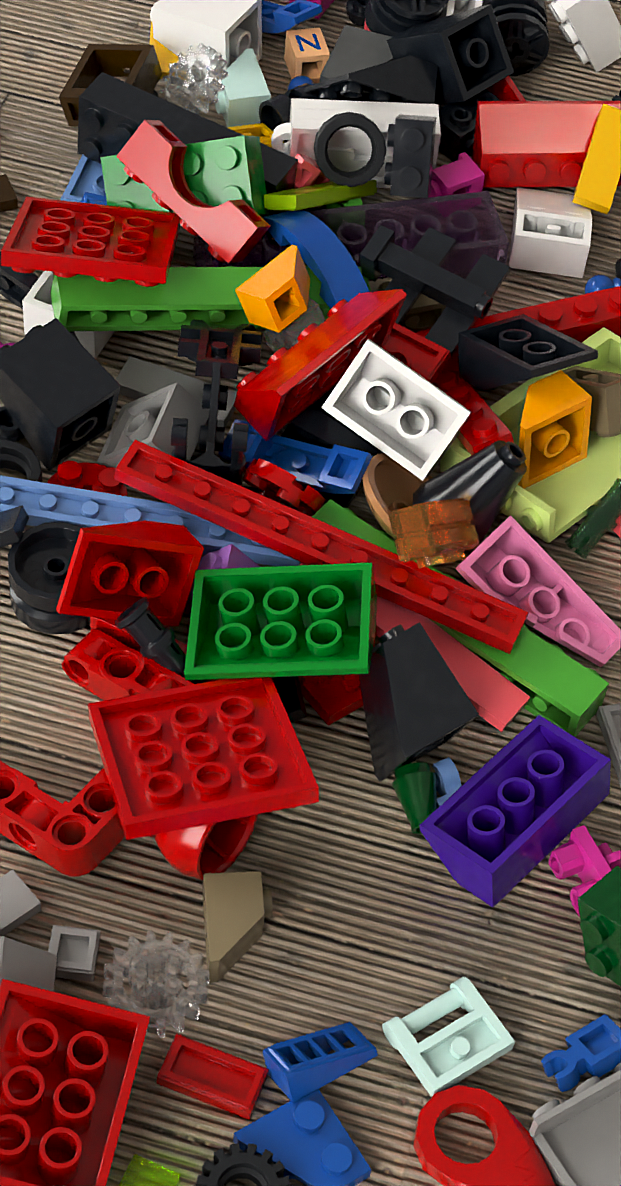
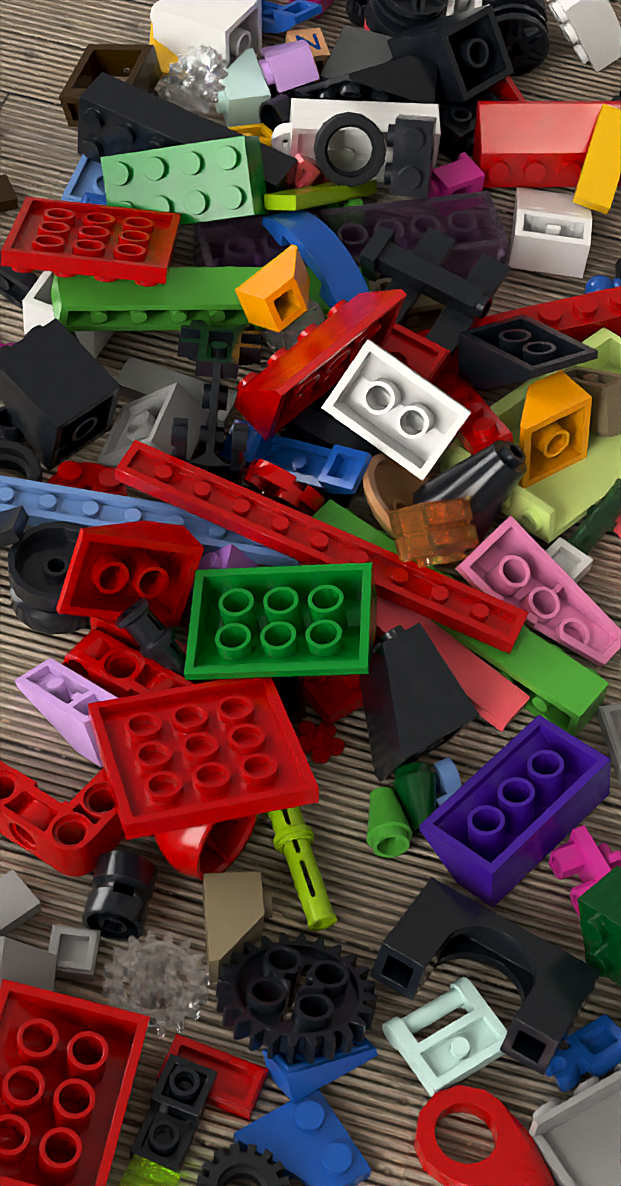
(64, 701): none -> lavender slope
(120, 895): none -> black wheel
(157, 159): arch -> none
(174, 1113): none -> black slope
(288, 65): none -> lavender slope
(290, 841): none -> lime pin
(319, 741): none -> red plant
(328, 1009): none -> black gear
(387, 824): none -> bright green cone
(451, 926): none -> black arch
(570, 559): none -> white plate

